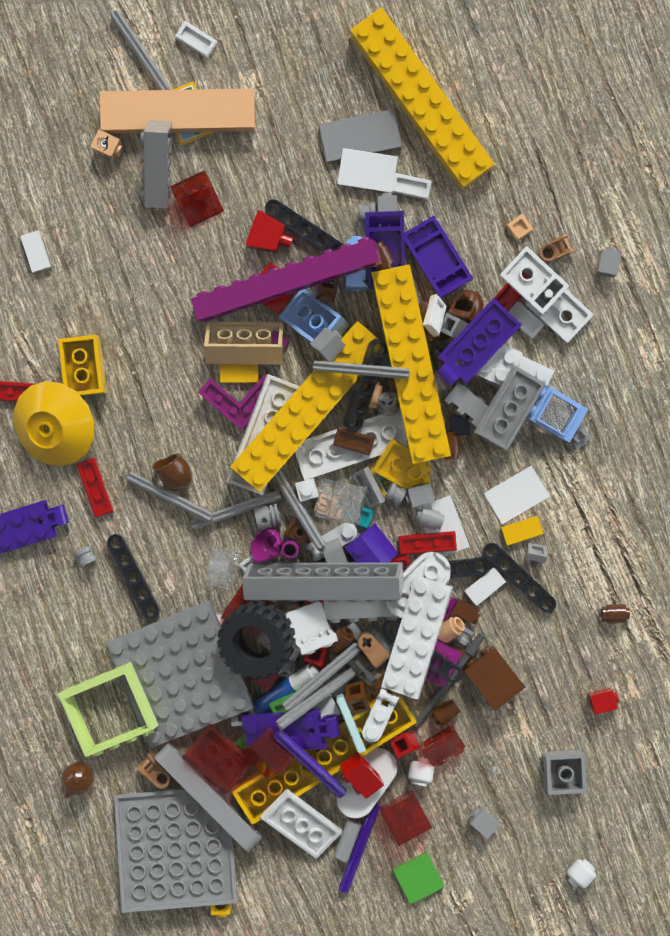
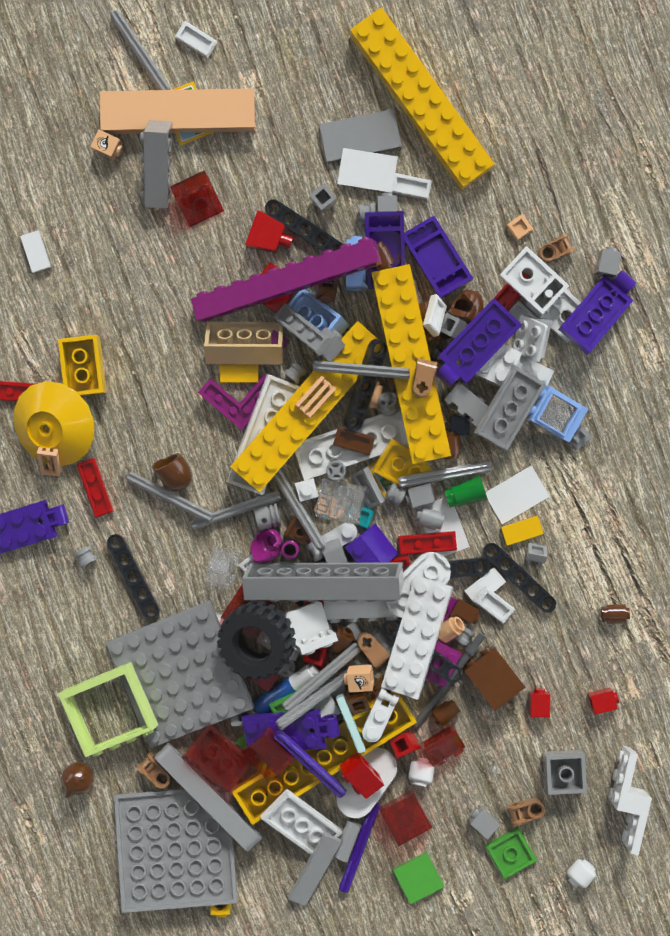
(40, 454): none -> light nougat tile
(295, 372): none -> light grey wheel
(302, 329): none -> light grey tile
(314, 869): none -> light grey tile
(323, 198): none -> light grey brick
(326, 385): none -> light nougat tile
(338, 472): none -> light grey wheel
(359, 678): none -> light nougat brick
(424, 374): none -> medium nougat piece
(445, 474): none -> light grey axle
(466, 493): none -> green plant
(494, 604): none -> white tile
(511, 853): none -> bright green tile
(524, 812): none -> medium nougat piece
(532, 337): none -> white bracket
(539, 703): none -> red brick
(598, 311): none -> dark purple hinge
(630, 800): none -> white bracket

